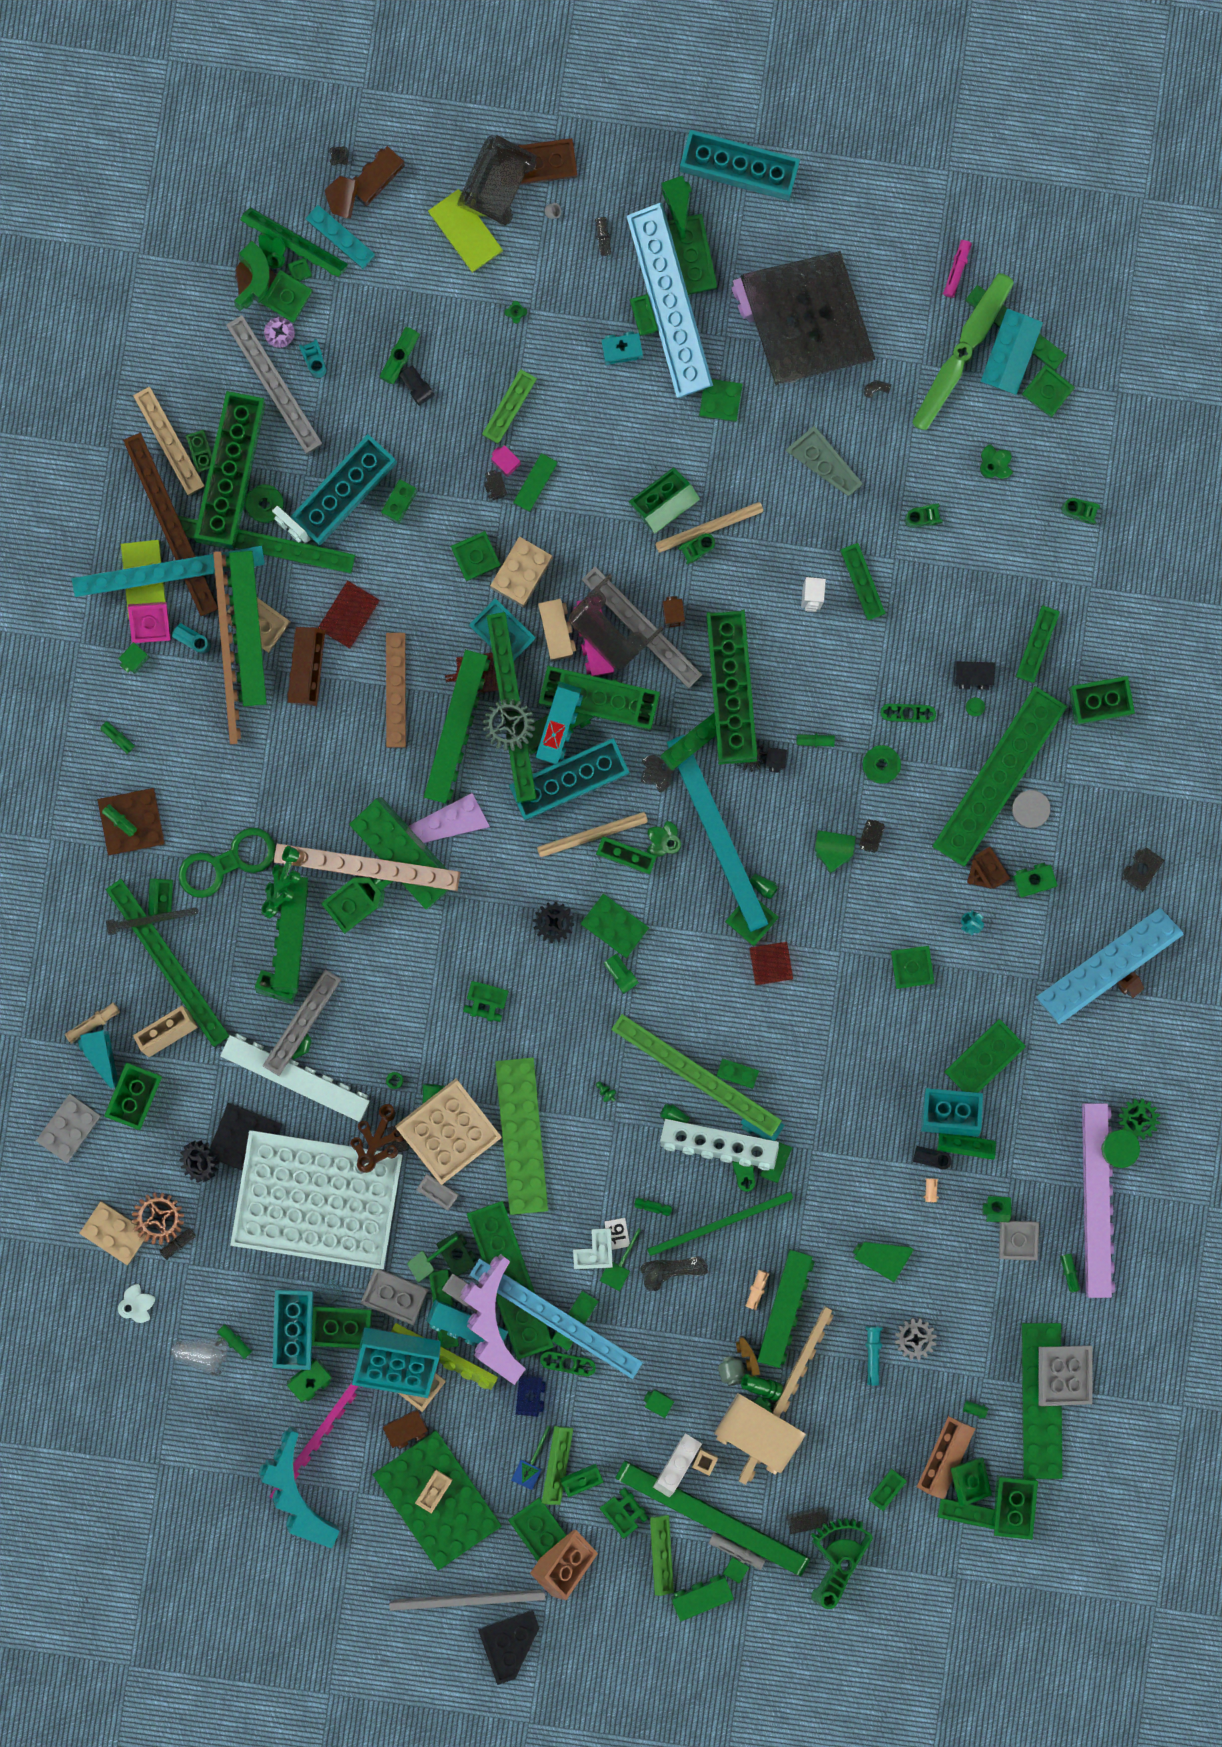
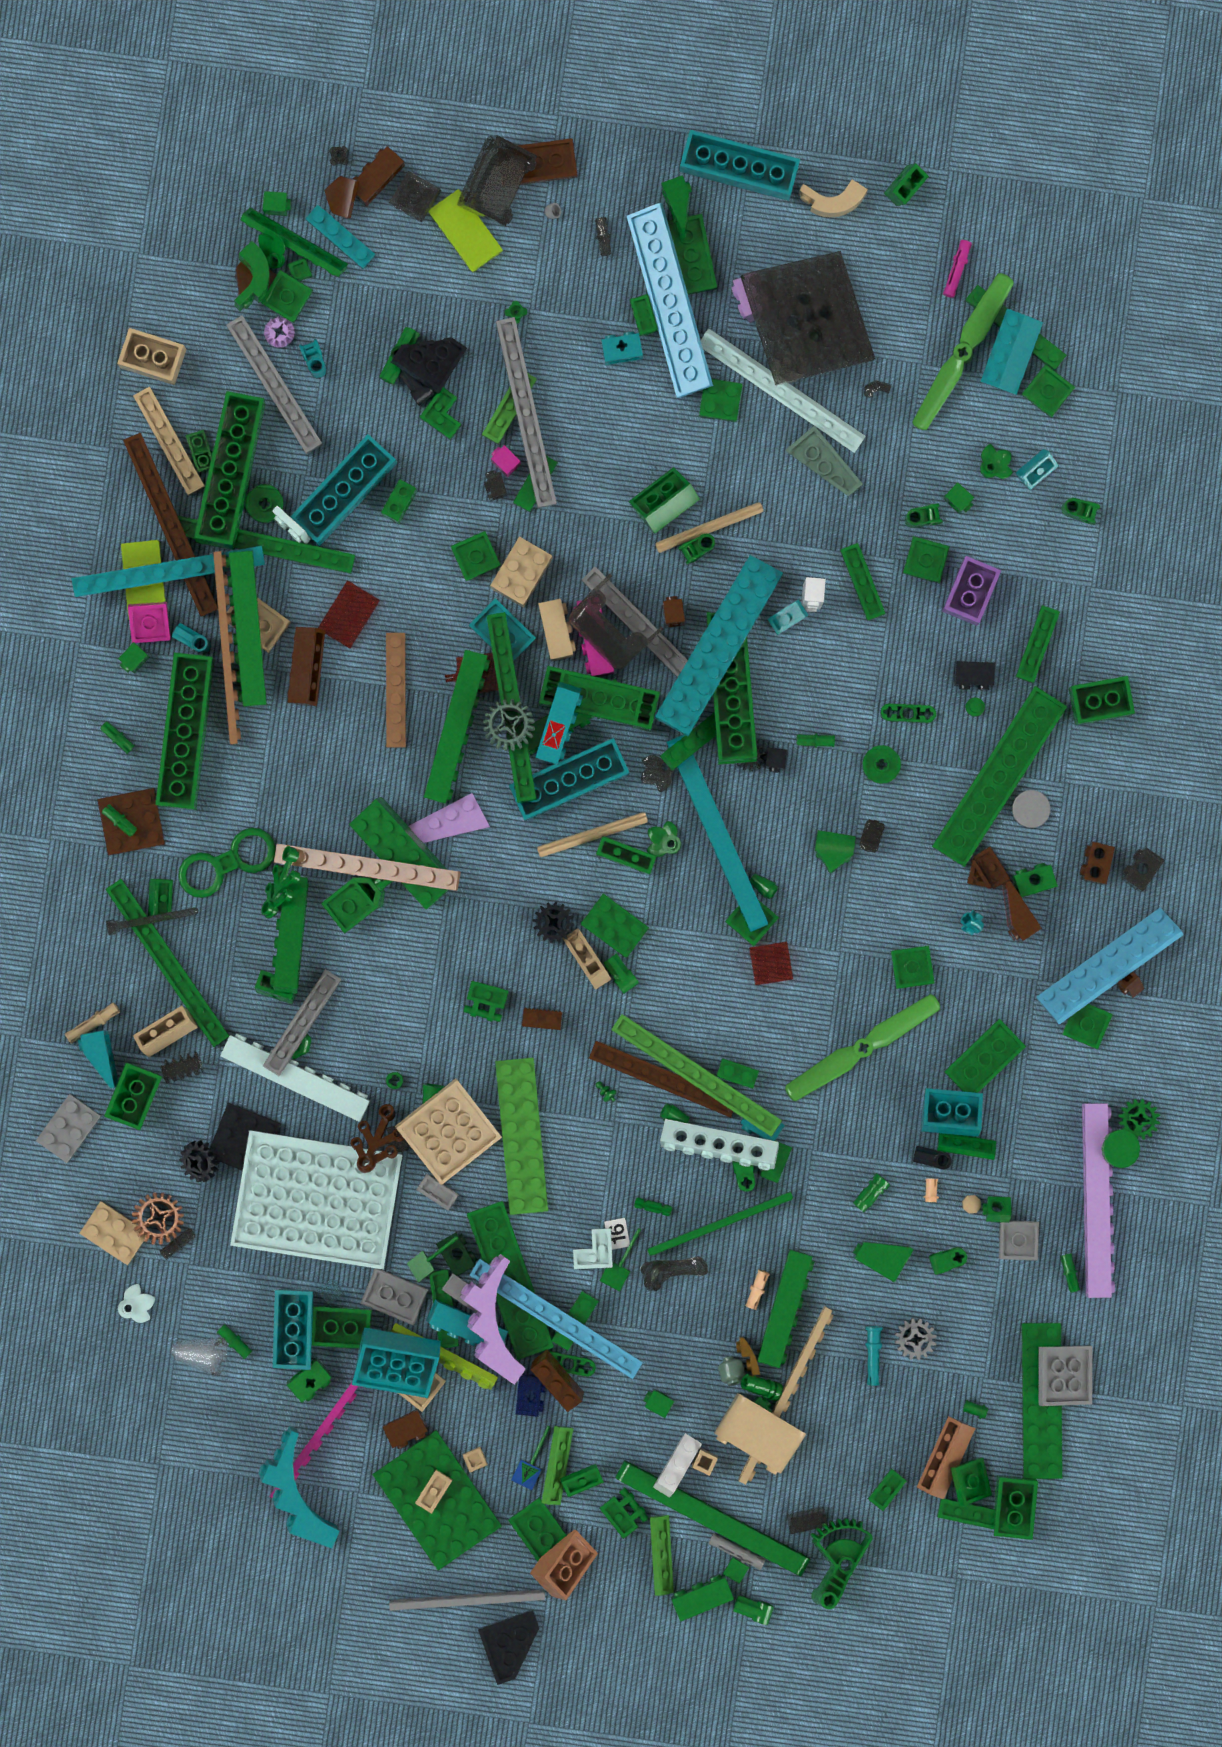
(151, 356): none -> tan brick
(182, 1067): none -> clear smoke piece
(185, 731): none -> green brick
(276, 203): none -> green brick
(415, 196): none -> clear smoke plate
(430, 361): none -> black plate
(436, 414): none -> green plate
(475, 1459): none -> tan tile
(526, 412): none -> light grey plate
(542, 1019): none -> reddish brown brick
(557, 1381): none -> reddish brown brick
(587, 959): none -> tan slope
(655, 1076): none -> reddish brown plate
(719, 645): none -> teal plate
(758, 1611): none -> green piece
(783, 393): none -> light aqua plate
(788, 617): none -> teal plate
(837, 205): none -> tan arch
(845, 1058): none -> bright green piece
(871, 1192): none -> green axle
(906, 184): none -> green brick
(926, 559): none -> green plate
(943, 1260): none -> green piece
(959, 498): none -> green brick
(971, 590): none -> medium lavender brick
(971, 1204): none -> tan tile
(1018, 915): none -> reddish brown slope
(1037, 469): none -> teal slope
(1088, 1025): none -> green plate
(1103, 864): none -> reddish brown brick

